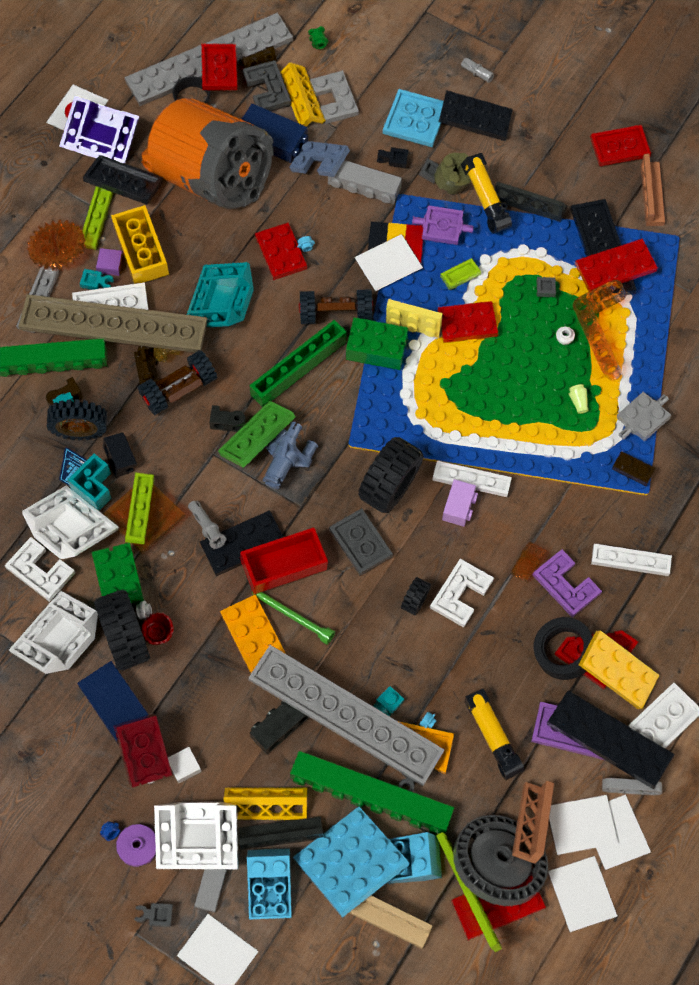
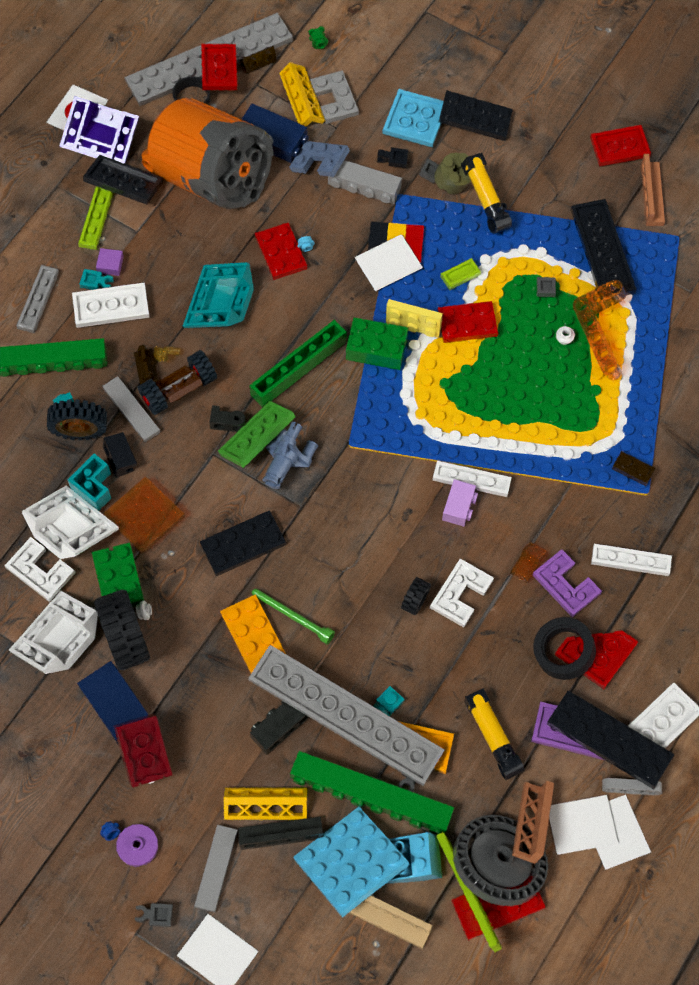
(43, 246): clear orange gear -> none
(70, 464): dark blue sticker -> none
(71, 387): dark brown leg -> none
(113, 323): dark tan plate -> none
(131, 409): none -> light grey tile
(139, 508): lime tile -> none
(140, 245): yellow brick -> none
(157, 629): red hair -> none
(184, 765): white piece -> none
(196, 835): white slope -> none
(209, 529): light grey pin -> none
(269, 883): medium azure slope -> none
(270, 75): dark grey plate -> none
(283, 560): red piece -> none
(307, 305): black plate -> none
(361, 542): dark grey plate -> none
(390, 474): black tyre -> none
(428, 720): medium azure plate -> none
(442, 225): medium lavender plate -> none
(477, 70): light grey axle -> none
(530, 202): pearl dark grey fence -> none
(579, 398): yellowish green cone -> none
(582, 894): white sticker -> none
(618, 263): red plate -> none
(619, 670): yellow plate -> none
(643, 416): light grey plate -> none

